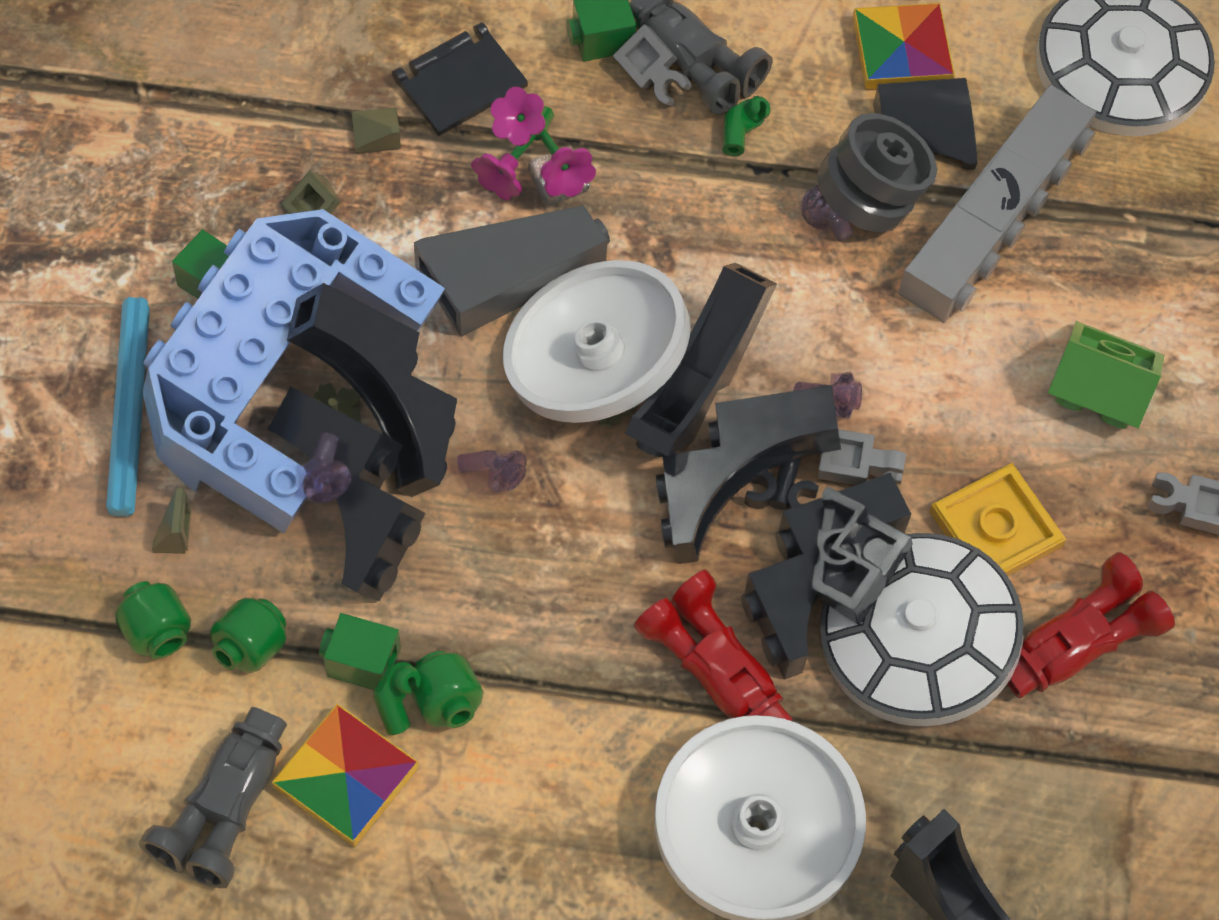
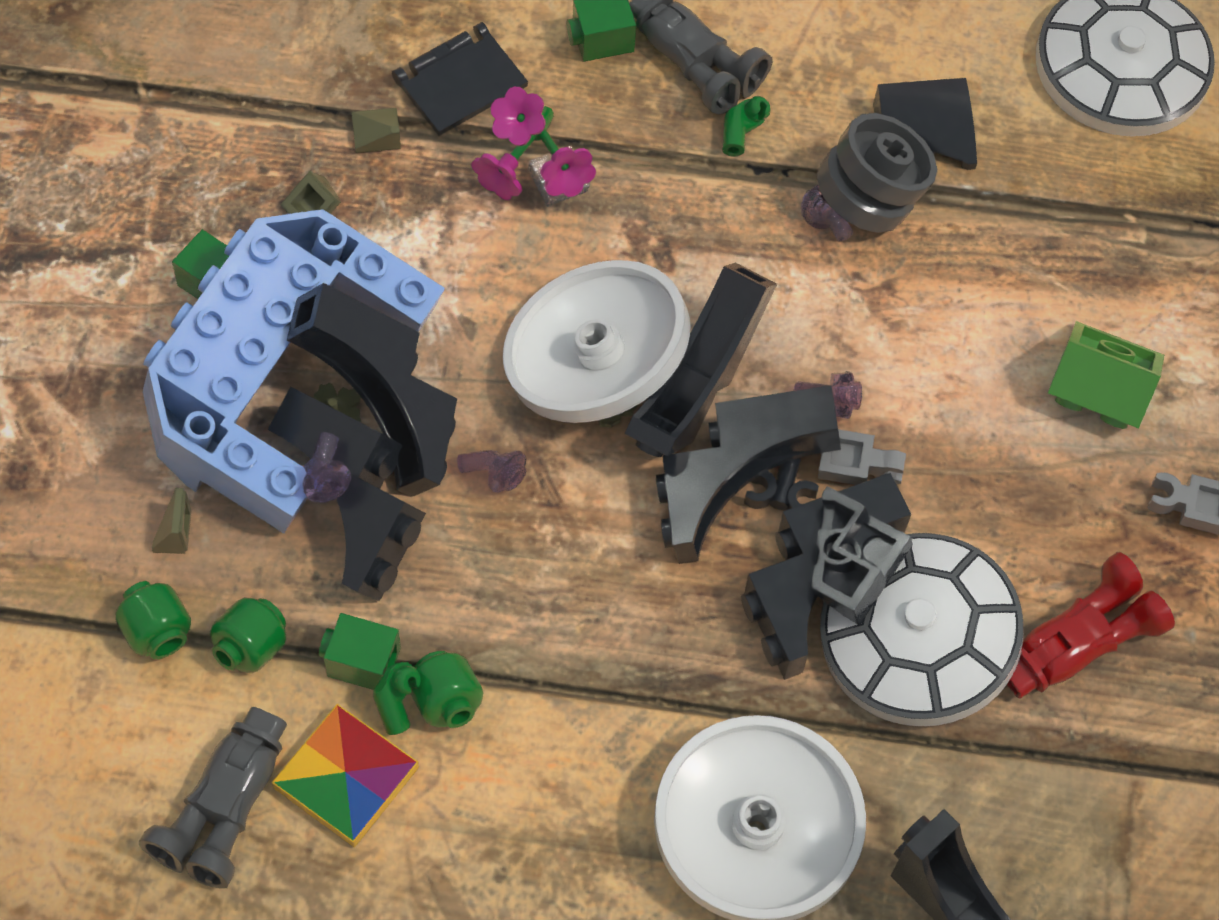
(128, 407): medium azure axle -> none
(506, 262): dark grey slope -> none
(649, 61): light grey plate -> none
(719, 660): red piece -> none
(902, 44): tile -> none
(997, 203): light grey brick -> none
(1000, 519): yellow tile -> none

